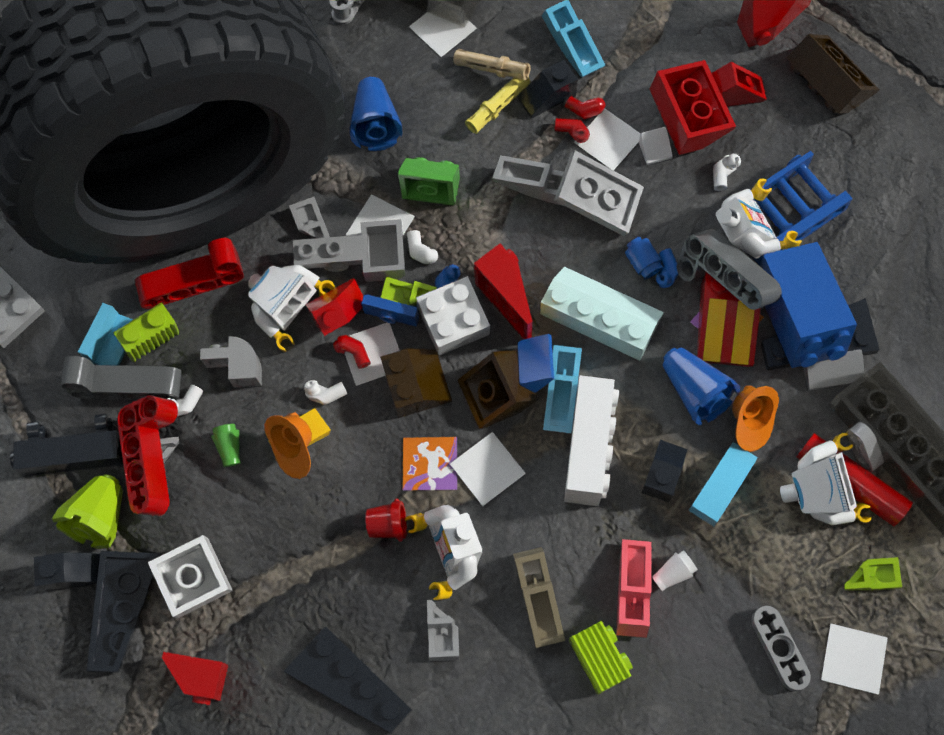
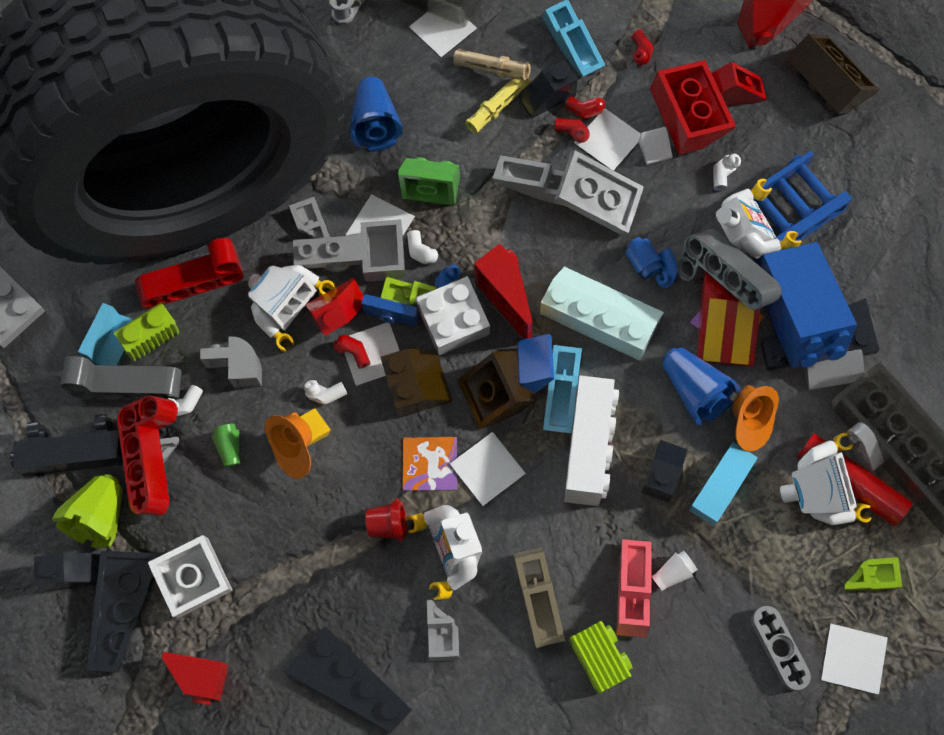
(644, 50): none -> red arm

